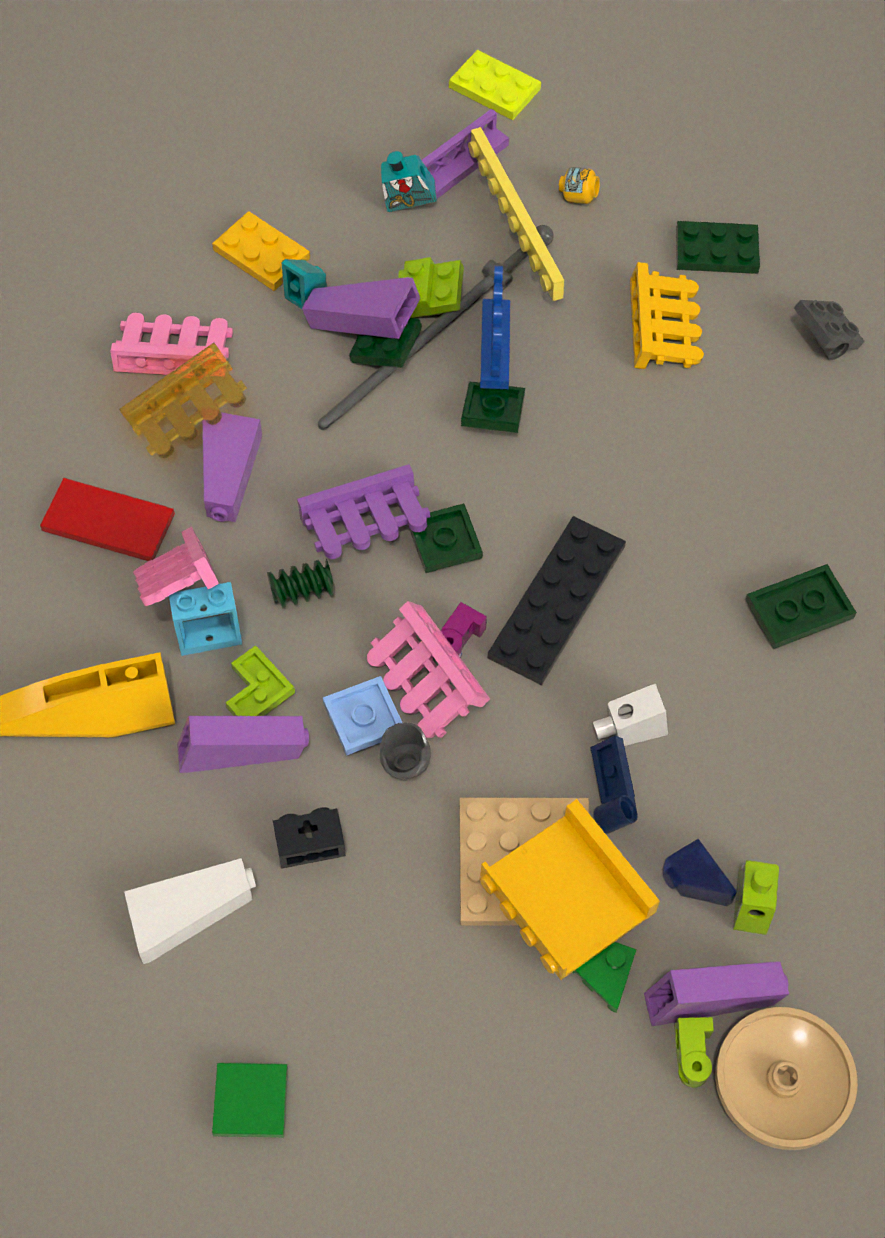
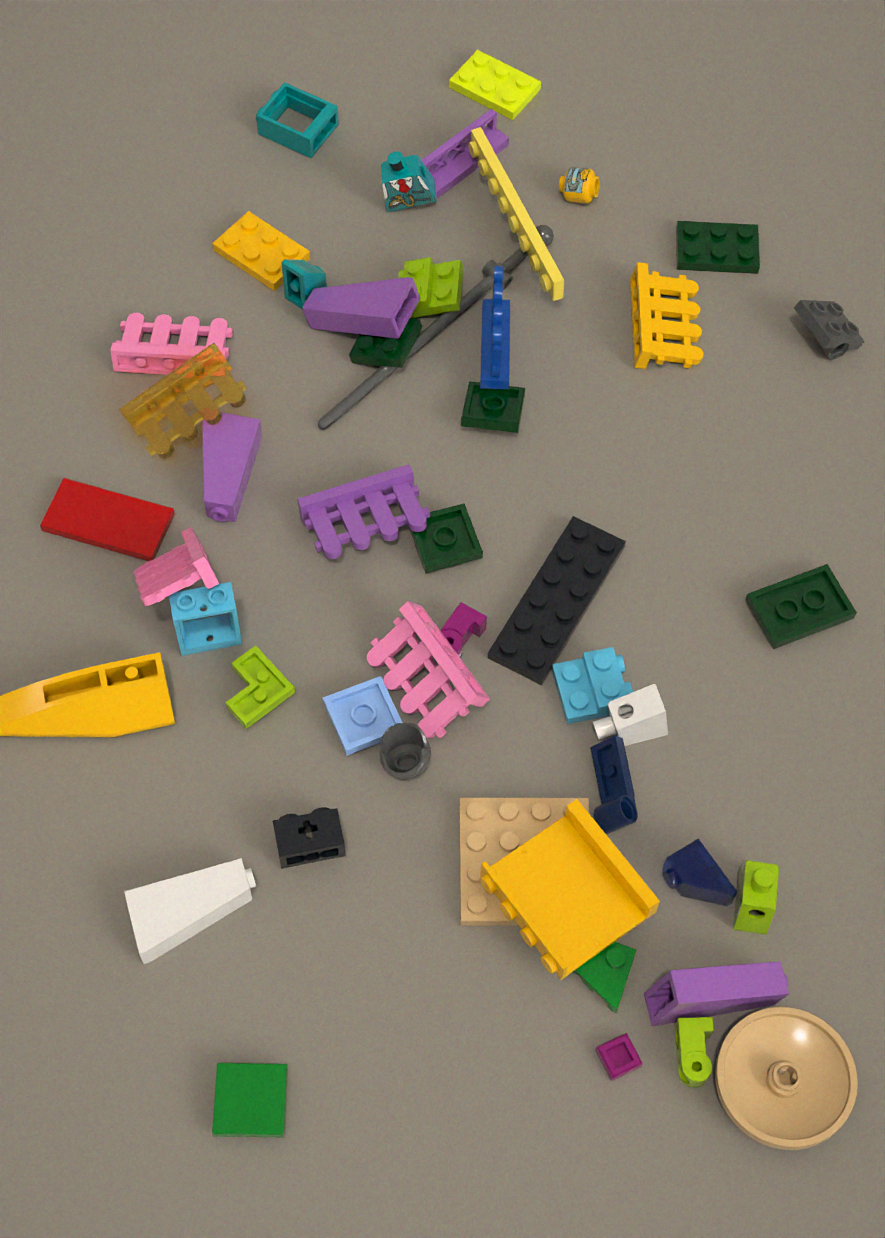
(239, 741): medium lavender slope -> none
(287, 96): none -> teal window
(301, 583): dark green piece -> none
(590, 684): none -> medium azure plate
(619, 1057): none -> magenta tile

